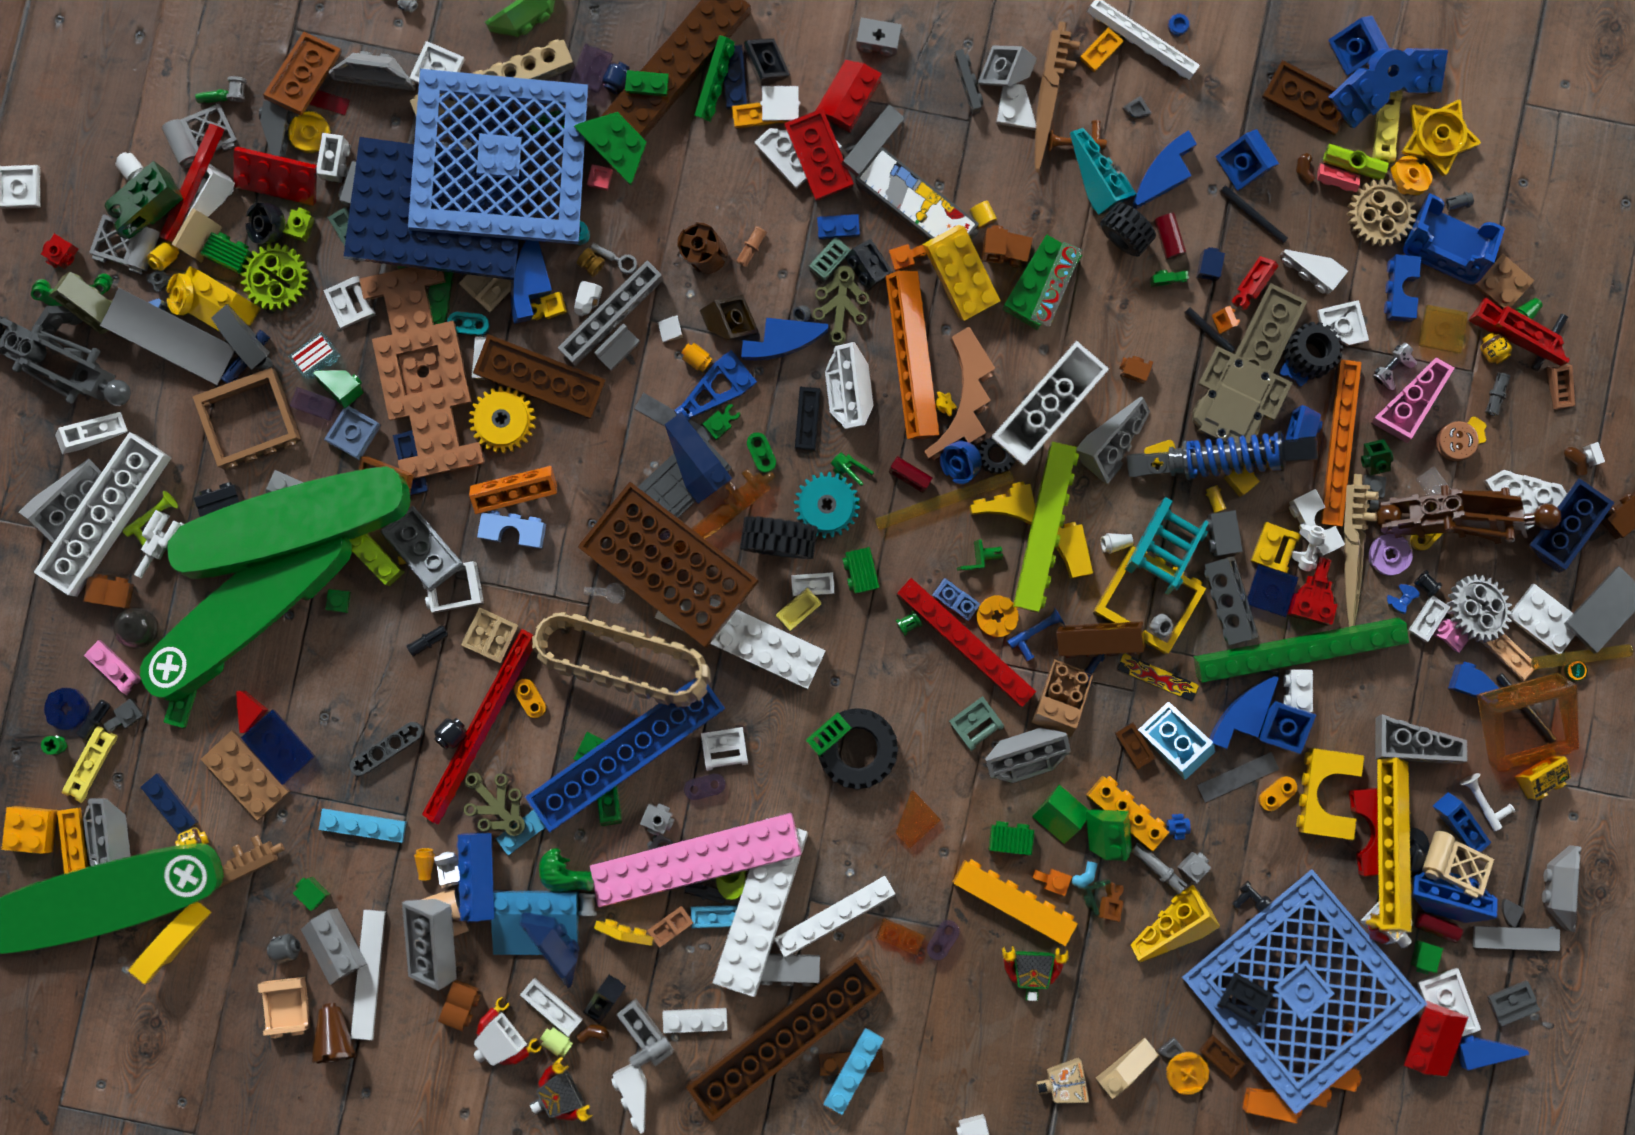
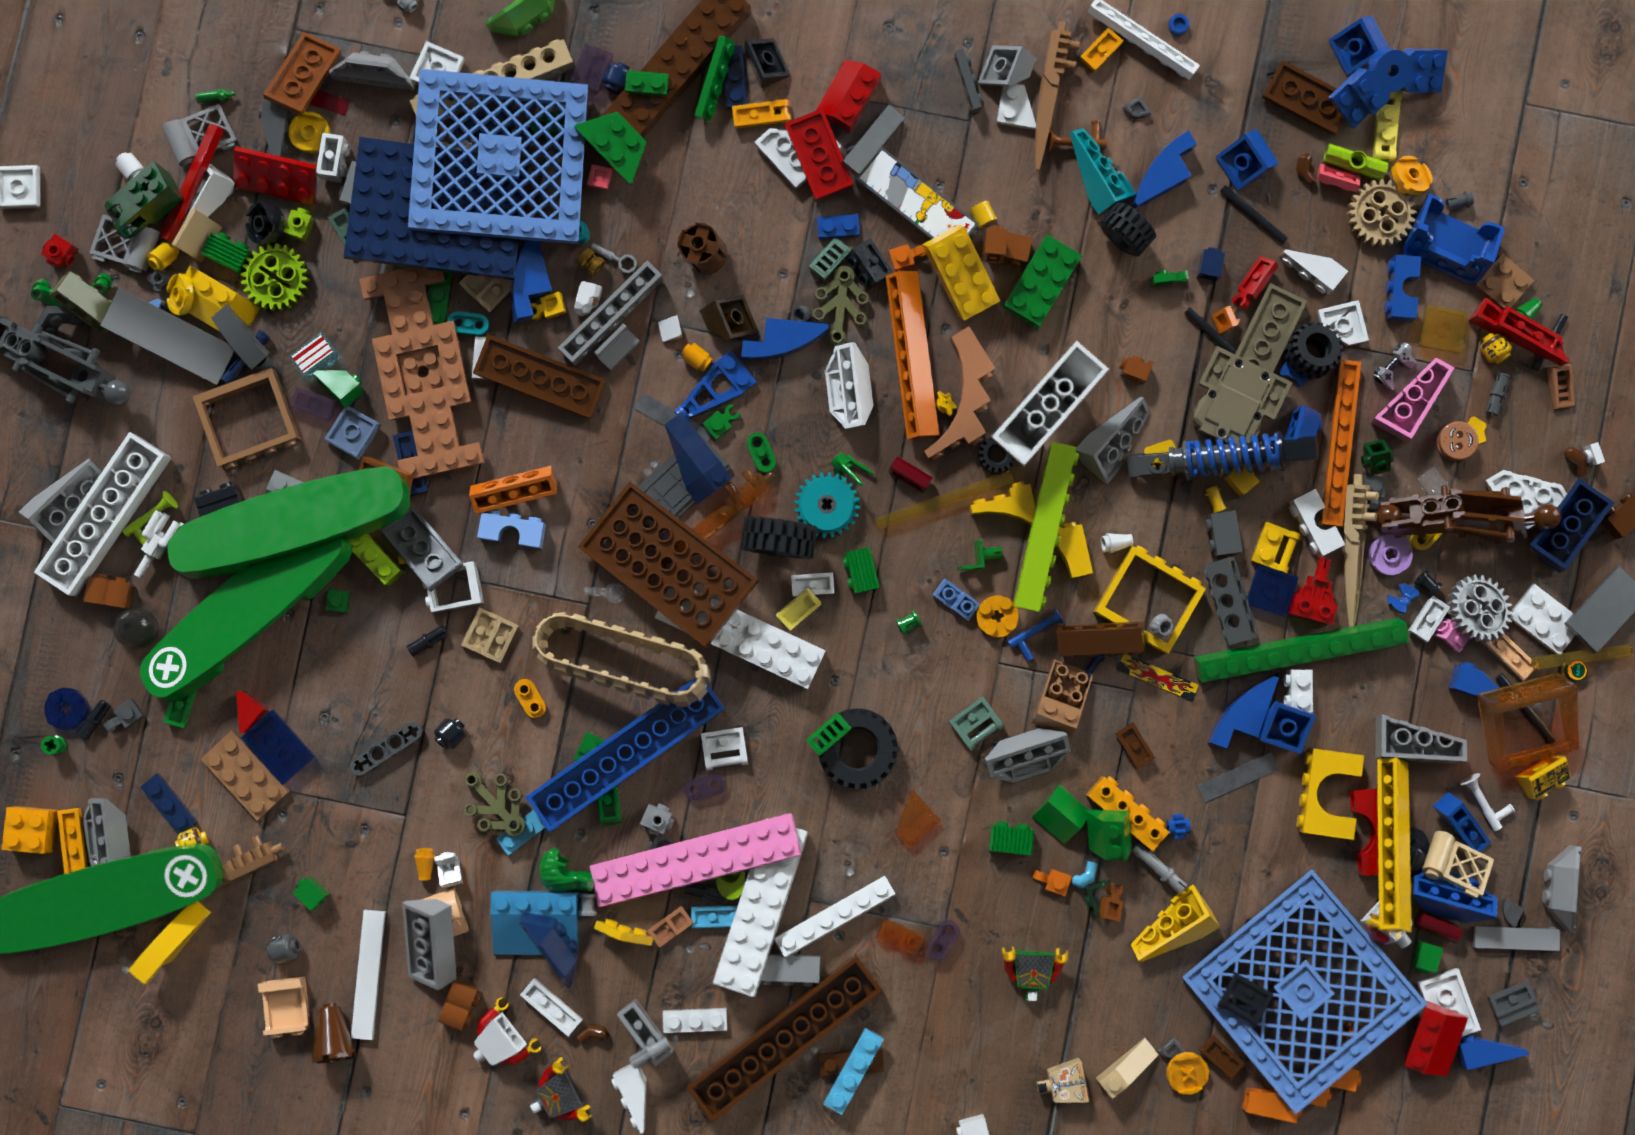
(89, 764): light yellow plate -> none
(90, 432): white slope -> none
(112, 666): bright pink plate -> none
(236, 89): light grey bush -> none
(333, 945): light grey slope -> none
(343, 306): white plate -> none
(362, 825): medium azure plate -> none
(475, 876): blue slope -> none
(479, 727): red plate -> none
(488, 414): yellow gear -> none
(556, 1042): yellowish green brick -> none
(604, 999): black slope -> none
(751, 246): nougat axle -> none
(779, 103): white piece -> none
(807, 418): black tile -> none
(870, 29): light grey brick -> none
(961, 461): blue cylinder -> none
(966, 642): red brick -> none
(1014, 902): light orange brick -> none
(1056, 284): clear tile -> none
(1146, 544): teal fence -> none
(1170, 236): dark red brick -> none
(1177, 740): medium azure slope -> none
(1195, 866): light grey brick -> none
(1248, 892): black piece -> none
(1277, 791): light orange plate -> none
(1315, 537): white piece -> none
(1451, 127): yellow plate -> none

